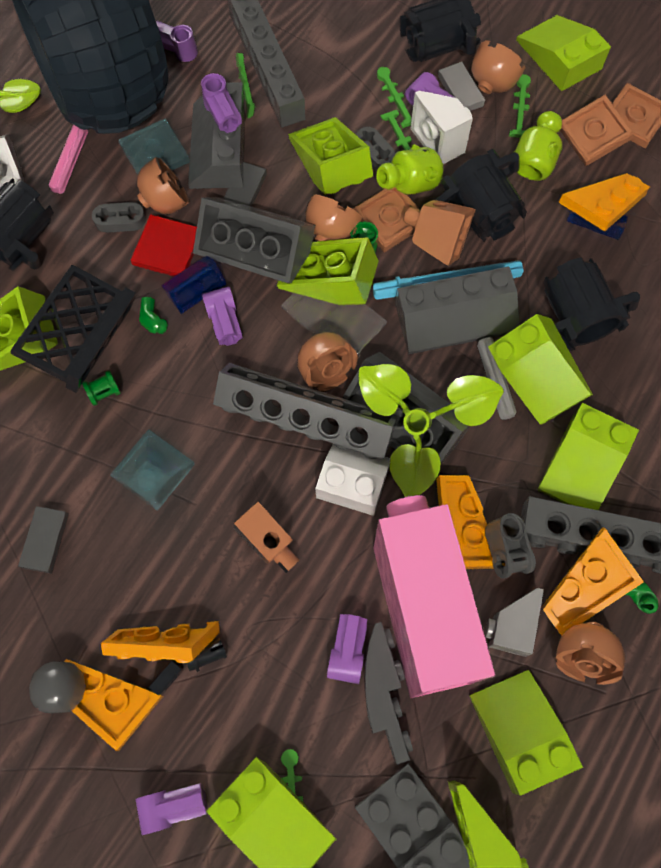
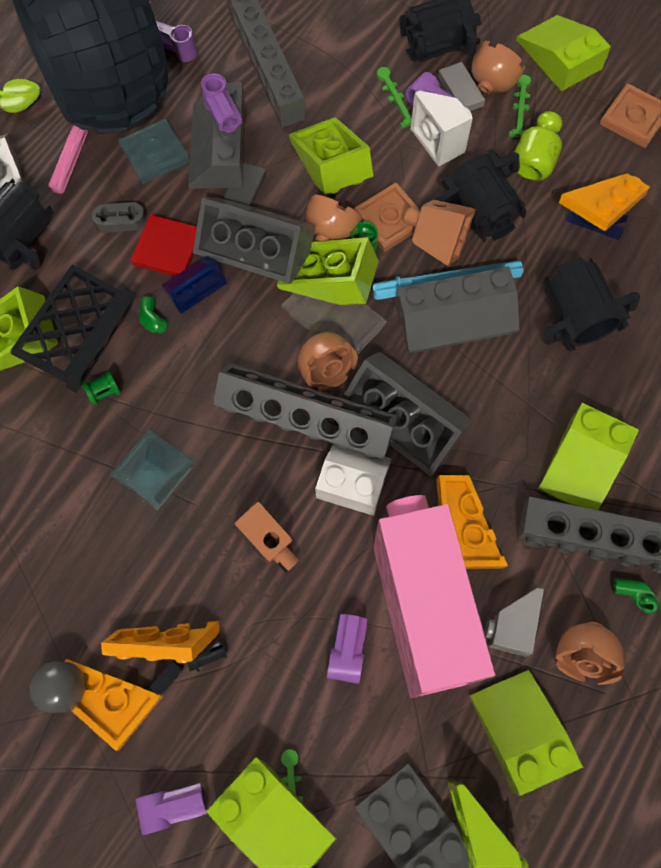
(43, 540): dark grey tile -> none
(159, 188): nougat cylinder -> none
(222, 310): medium lavender piece -> none
(242, 75): bright green piece -> none
(378, 147): dark grey beam -> none
(380, 678): dark grey slope -> none
(384, 390): lime plant -> none
(401, 139): bright green piece -> none
(412, 171): lime piece -> none
(506, 405): light grey axle -> none
(510, 546): dark grey piece -> none
(540, 368): lime slope -> none
(591, 584): light orange wing -> none
(596, 130): nougat tile -> none

